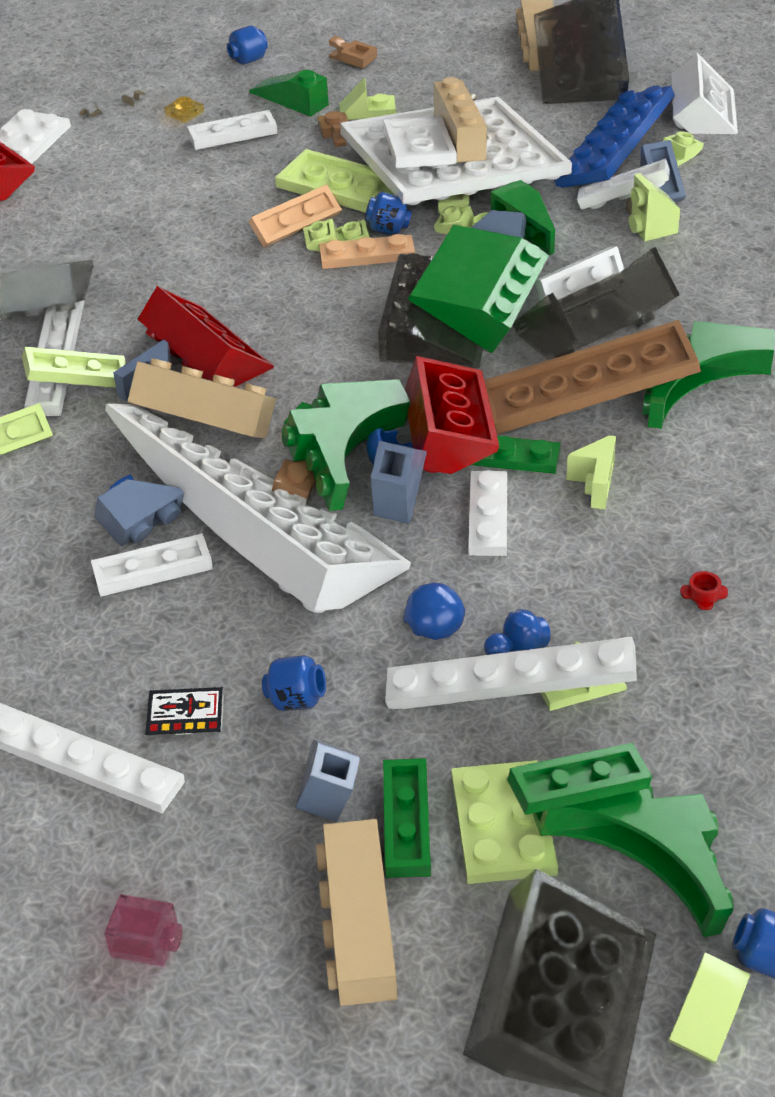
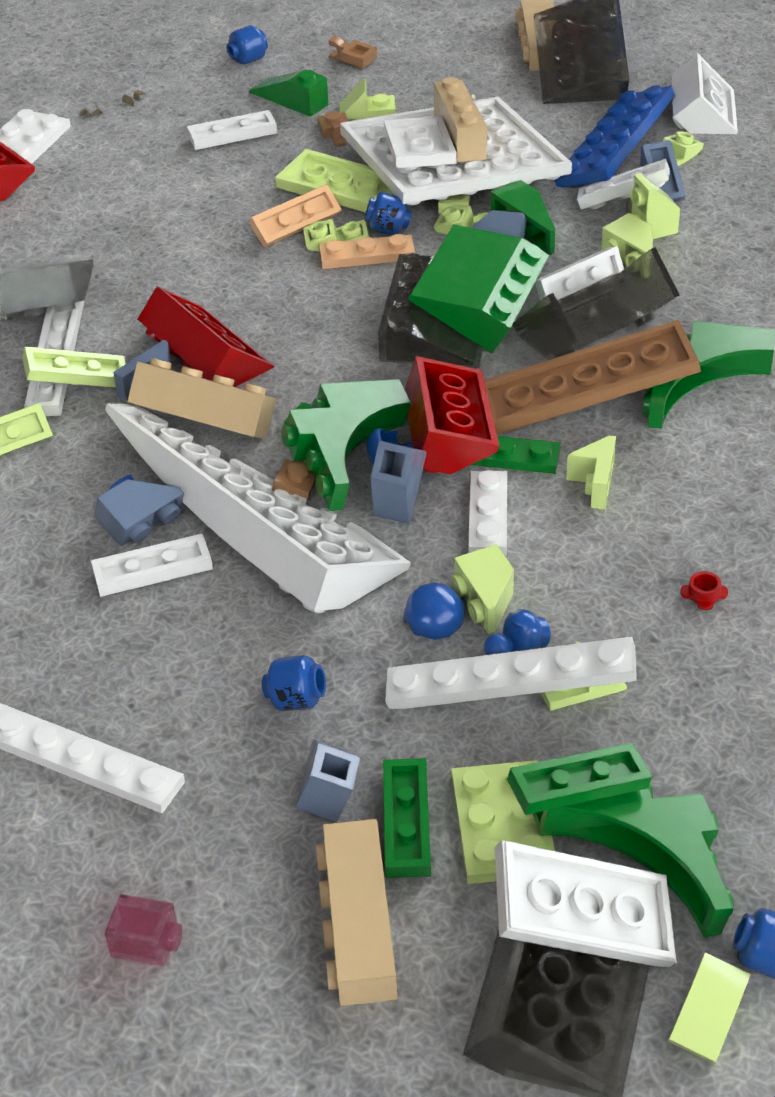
(184, 109): clear yellow plate -> none
(184, 711): piece -> none
(486, 584): none -> yellowish green slope
(583, 905): none -> white tile
(630, 236): none -> yellowish green slope

